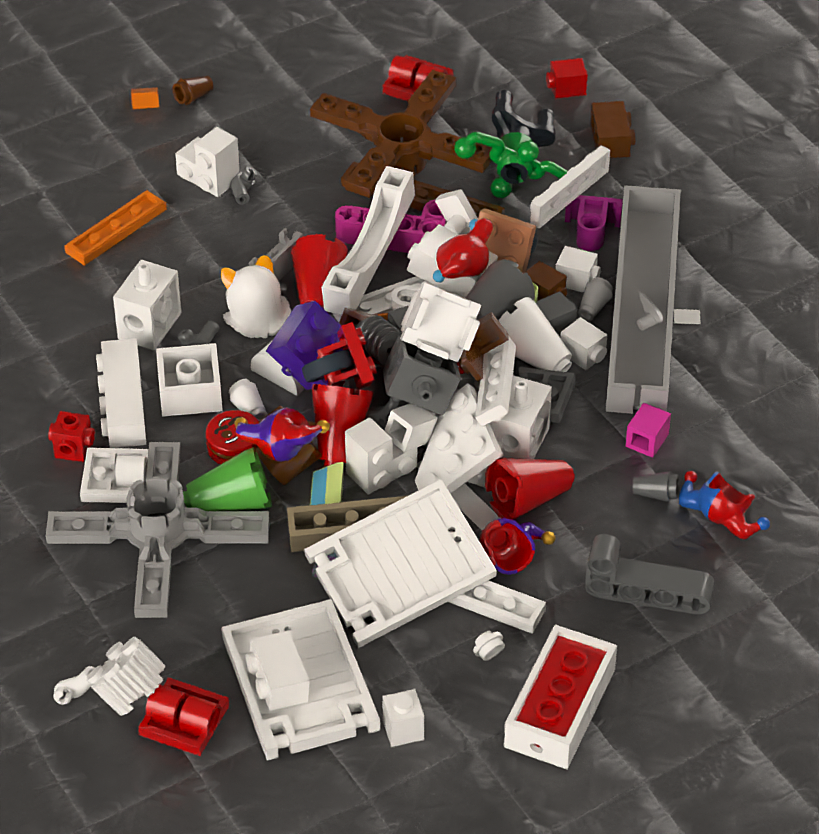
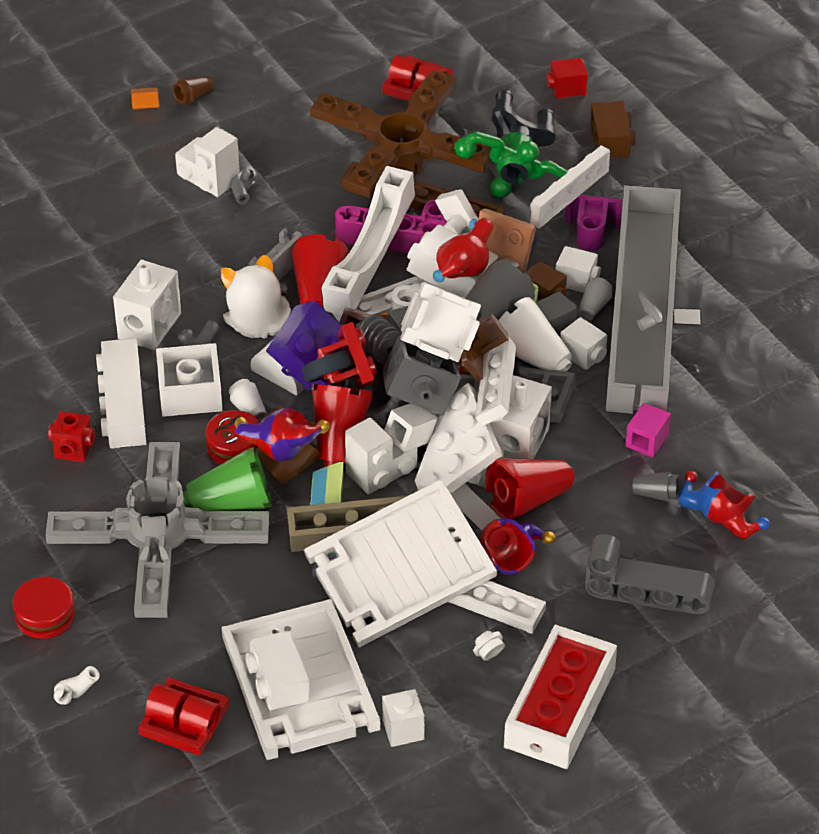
(44, 607): none -> red head
(111, 473): white plate -> none
(115, 227): orange tile -> none
(126, 675): white brick -> none

